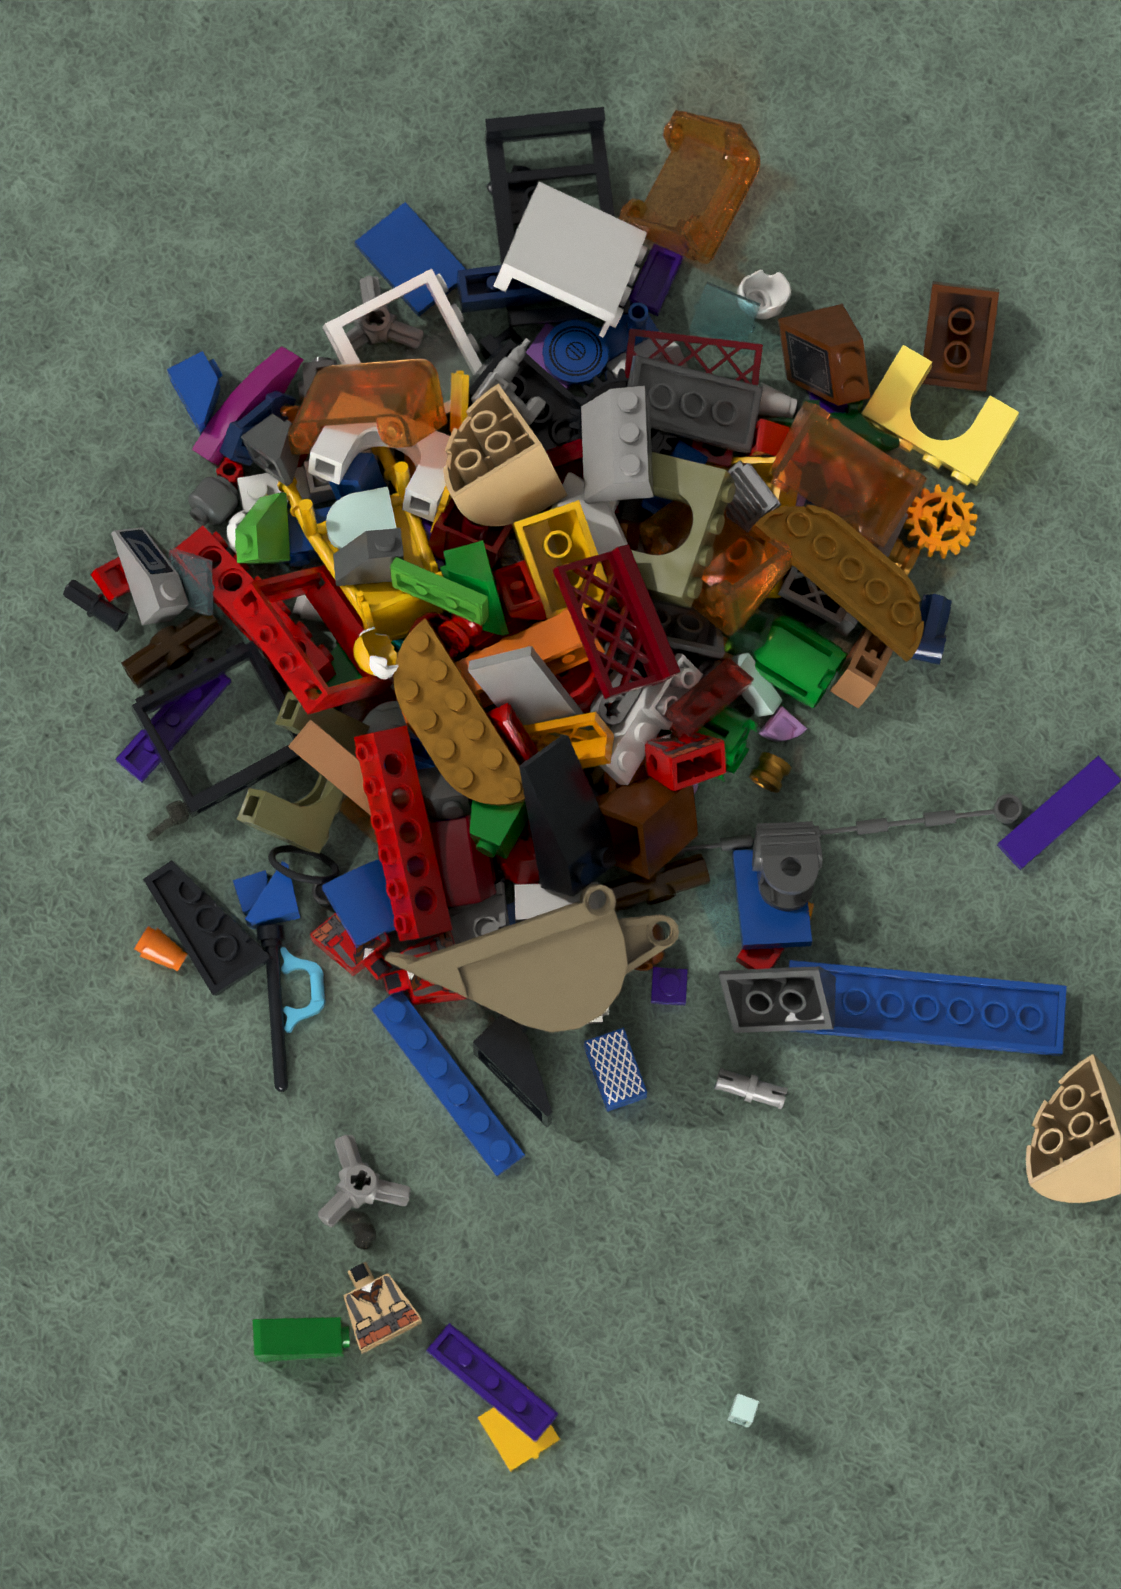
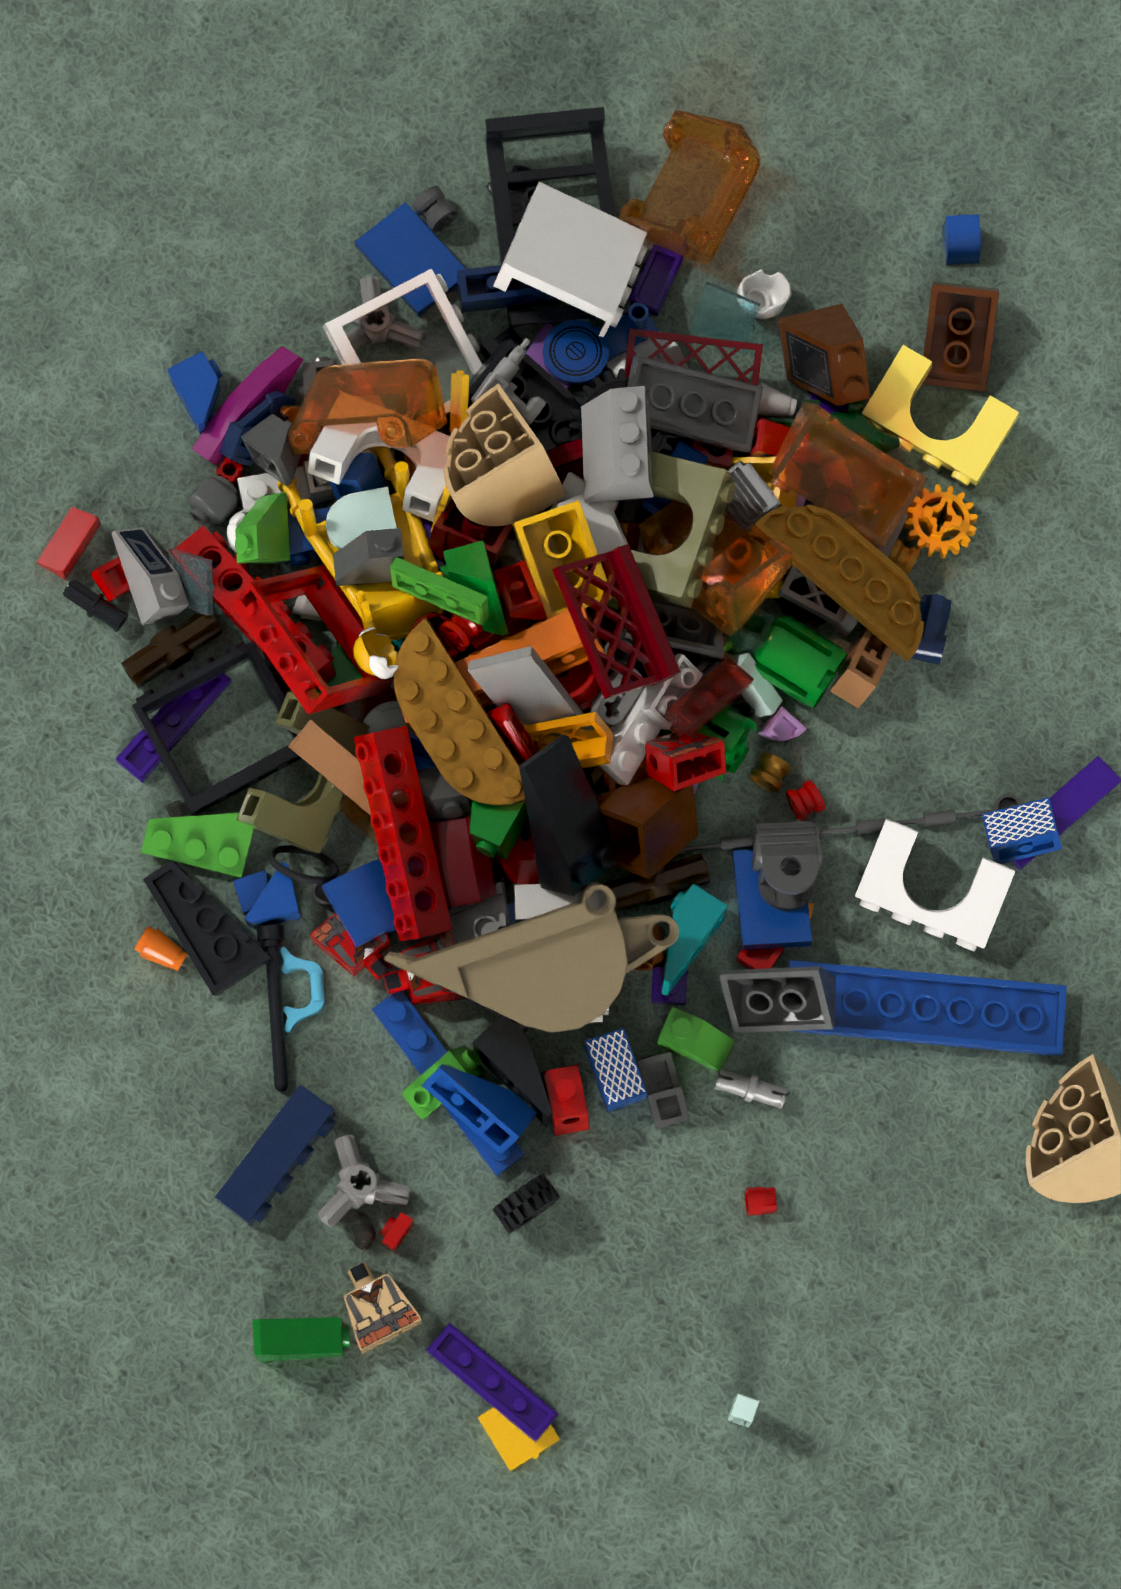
(69, 542): none -> slope
(202, 841): none -> bright green wing
(276, 1155): none -> dark blue brick
(395, 1231): none -> red plate
(435, 209): none -> dark grey wheel
(459, 1058): none -> bright green bracket
(482, 1105): none -> blue slope
(526, 1203): none -> black tyre
(566, 1099): none -> red torso
(663, 1089): none -> dark grey slope
(695, 1039): none -> bright green slope
(698, 919): none -> teal slope
(760, 1200): none -> red hose
(805, 800): none -> red wheel
(962, 239): none -> blue brick
(968, 920): none -> white arch
(1021, 831): none -> blue panel

